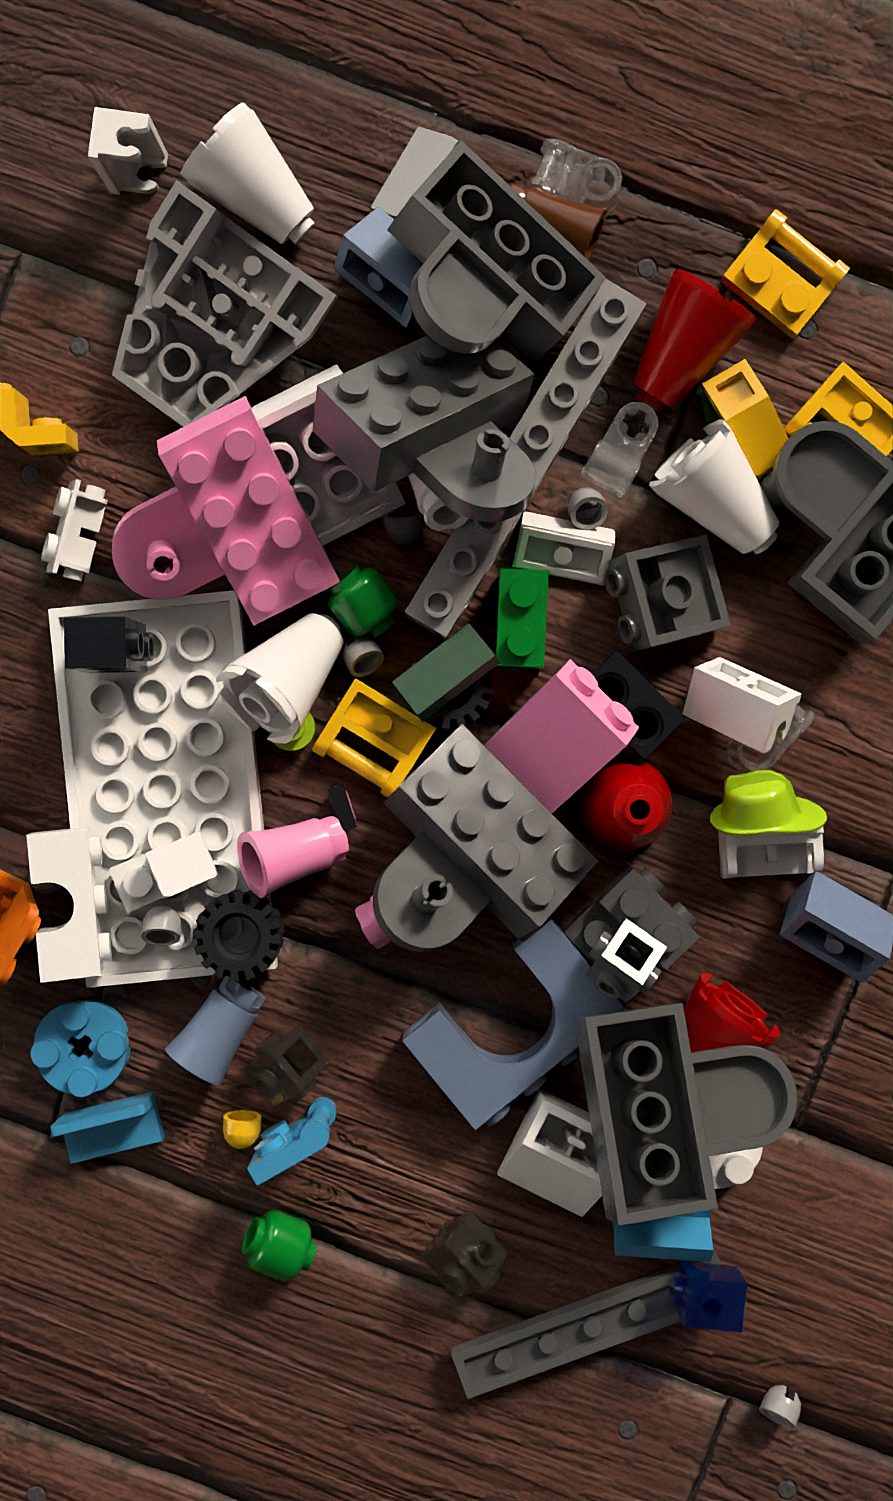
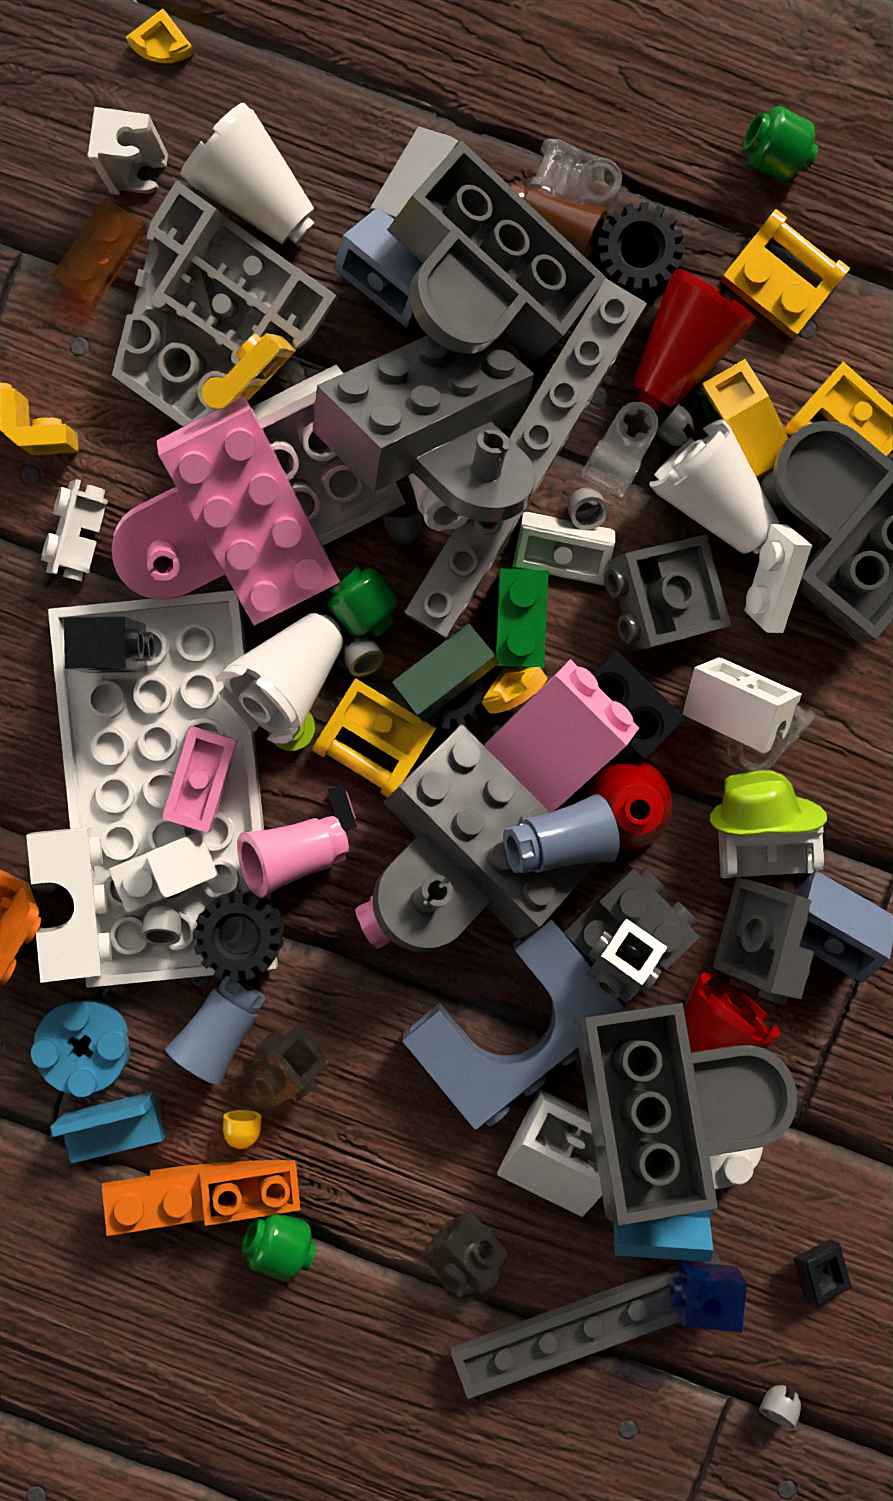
(99, 252): none -> clear orange plate
(160, 40): none -> yellow tile
(200, 779): none -> bright pink plate
(201, 1192): none -> orange slope
(257, 363): none -> yellow plate
(289, 1144): dark azure plate -> none
(513, 688): none -> yellow tile
(564, 837): none -> sand blue plant
(645, 223): none -> black tyre
(676, 426): none -> dark grey hinge
(764, 940): none -> dark grey plate
(777, 578): none -> white plate
(780, 143): none -> green head
(822, 1273): none -> black tile

